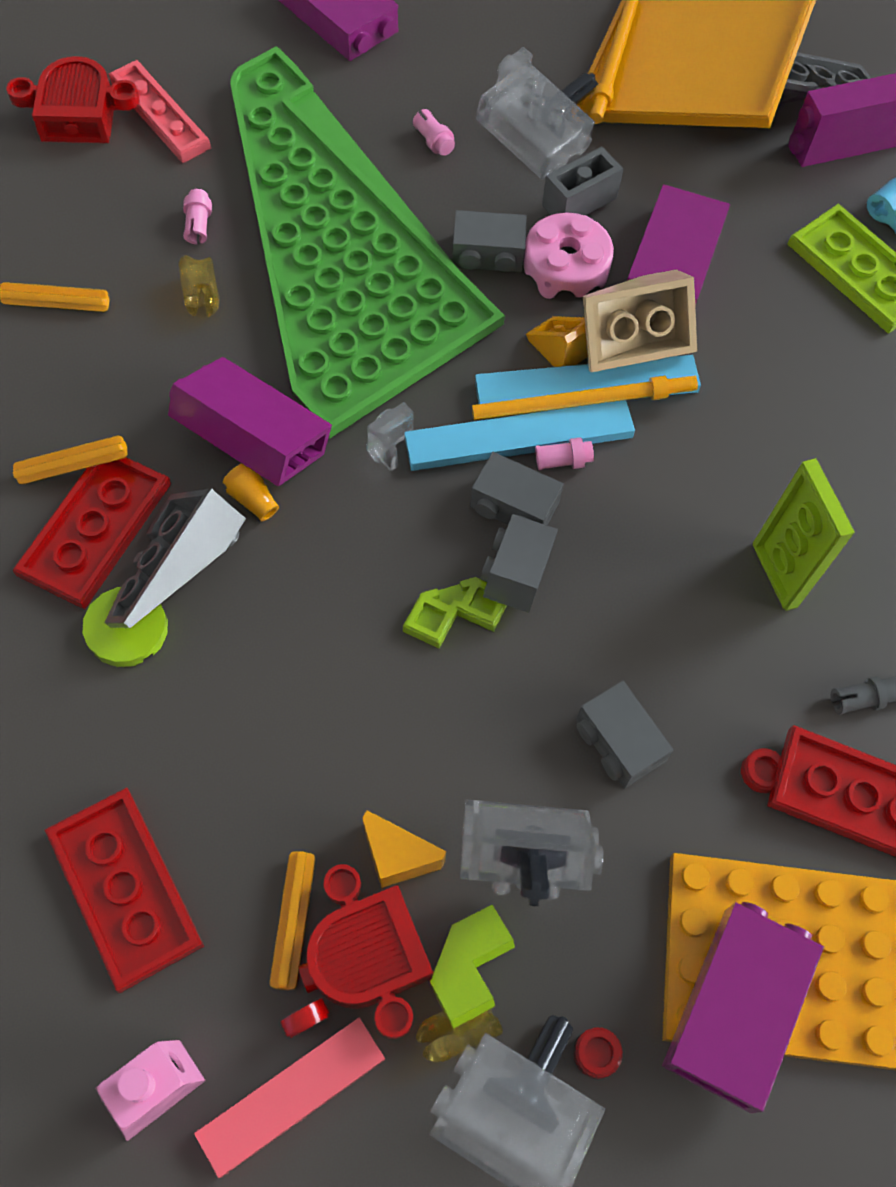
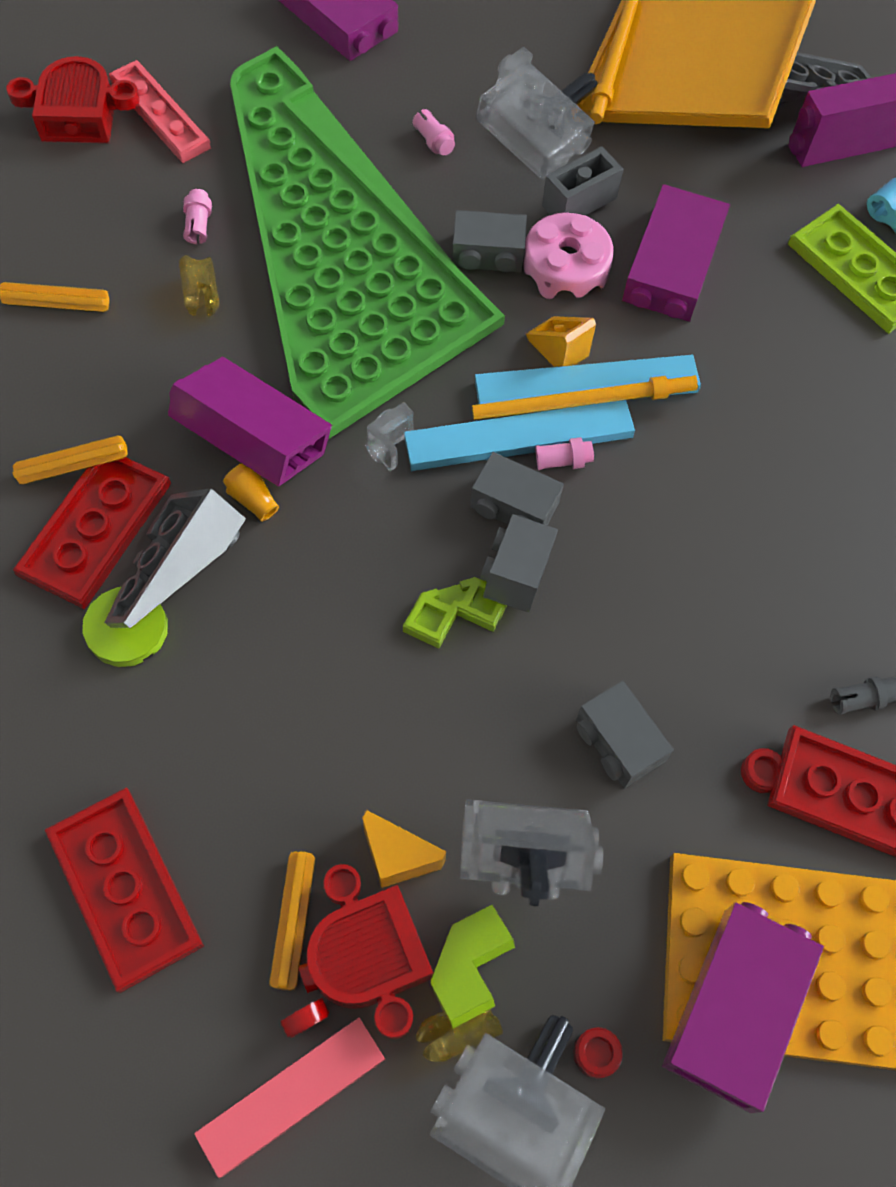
(149, 1086): bright pink torso -> none
(641, 320): tan slope -> none
(802, 535): lime tile -> none

